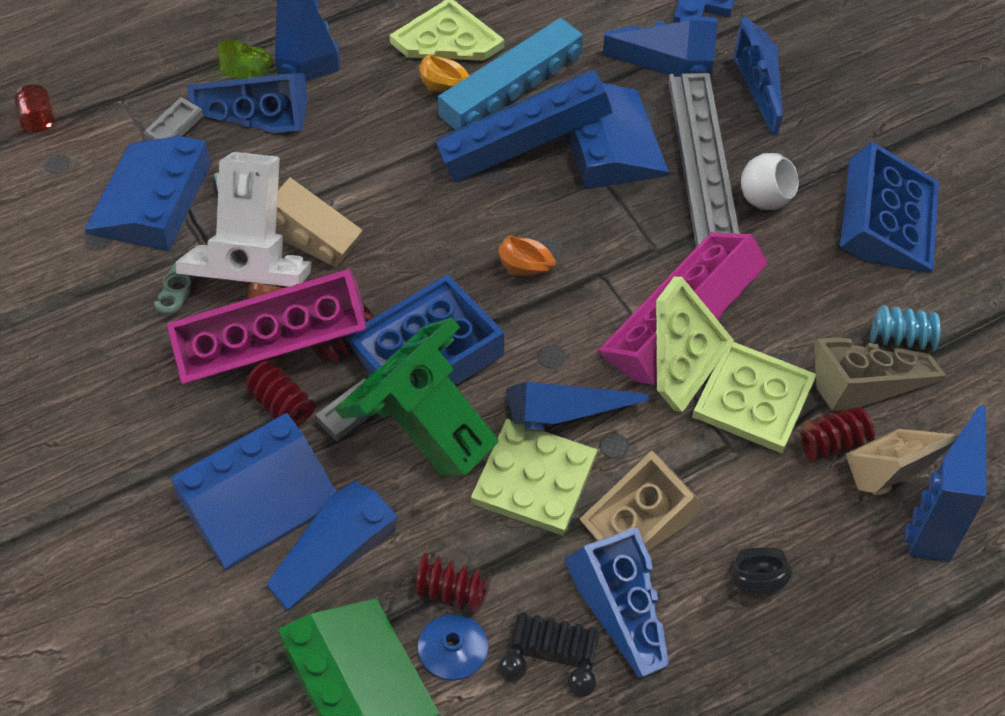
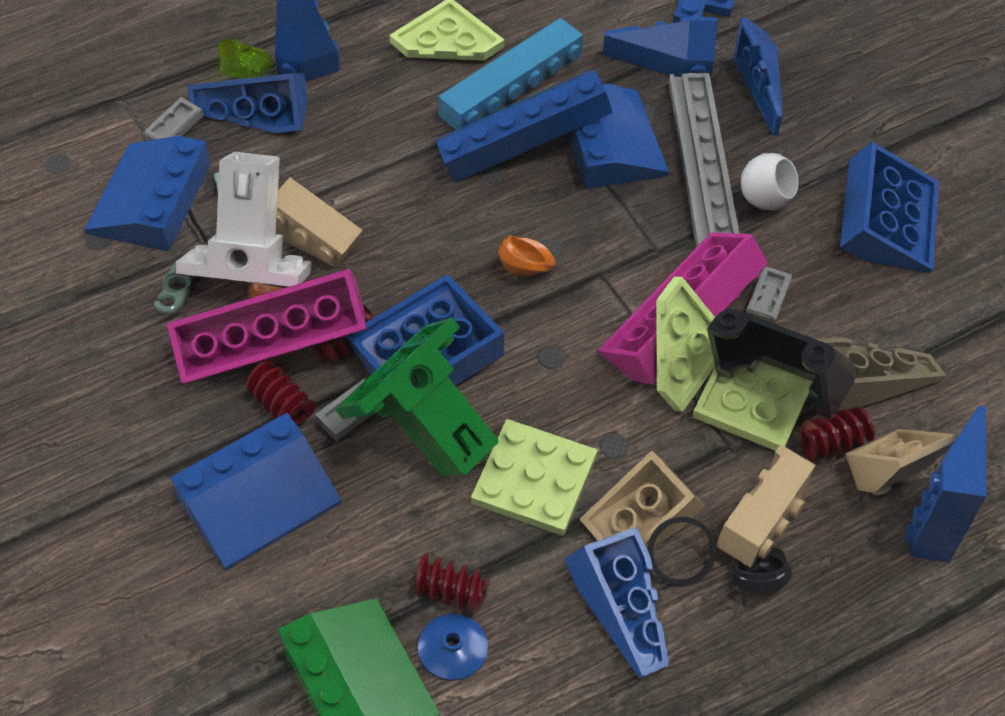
(35, 107): clear red piece -> none
(336, 538): blue wedge -> none
(441, 73): light orange hat -> none
(551, 404): blue wedge -> none
(552, 643): black gear -> none
(706, 569): none -> black piece
(745, 340): none -> black windscreen
(767, 508): none -> tan wedge
(769, 294): none -> light grey plate
(906, 326): medium azure piece -> none

